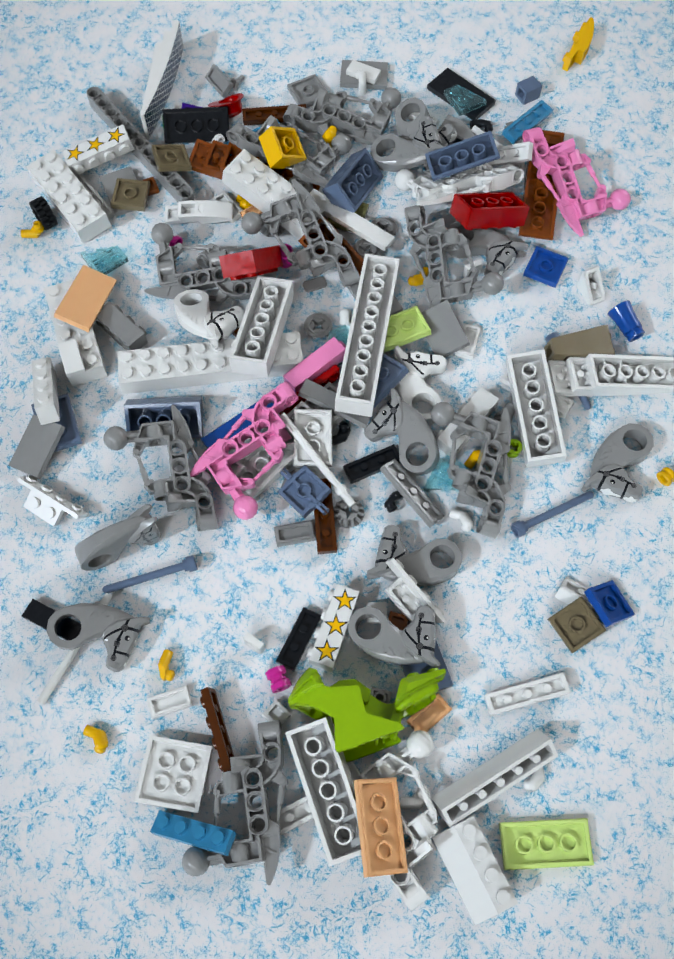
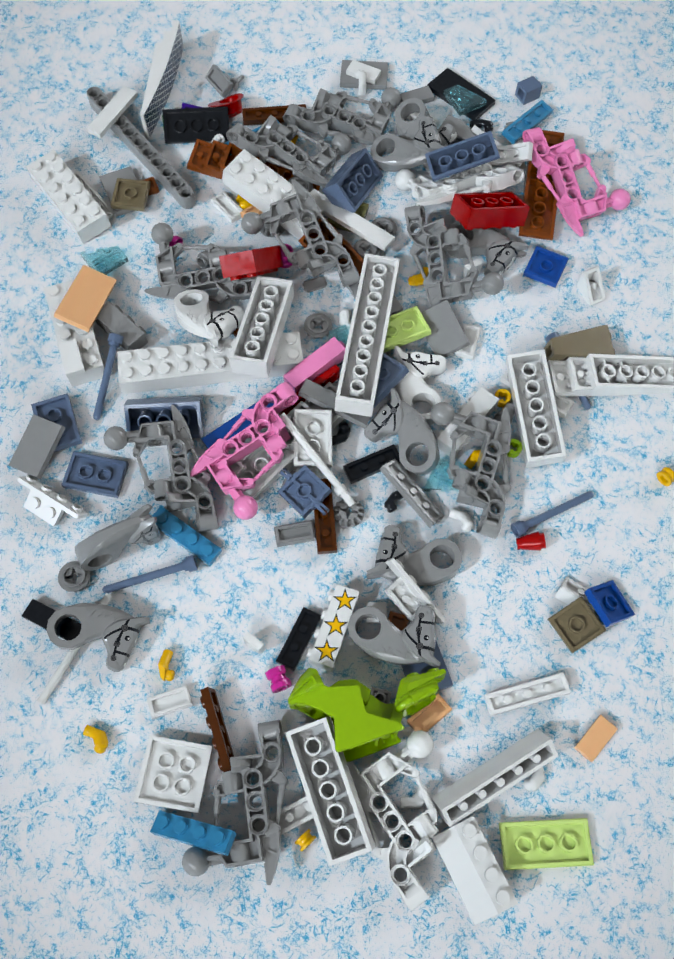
(34, 232): yellow arm -> none
(43, 212): black tyre -> none
(45, 391): white brick -> none
(67, 572): none -> light grey gear
(95, 474): none -> sand blue tile
(98, 150): white brick -> none
(112, 112): none -> white tile
(115, 341): none -> sand blue piece
(171, 157): dark tan tile -> none
(186, 536): none -> dark azure plate
(199, 210): white slope -> none
(276, 711): white tile -> none
(282, 147): yellow slope -> none
(305, 90): light grey tile -> none
(305, 840): none -> yellow bush
(329, 134): yellow arm -> none
(380, 827): light nougat tile -> none
(423, 93): none -> light grey tile
(503, 393): none -> yellow bush
(532, 541): none -> red cone
(580, 45): yellow slope -> none
(595, 738): none -> light nougat tile
(612, 458): light grey animal -> none
(627, 320): blue plant -> none

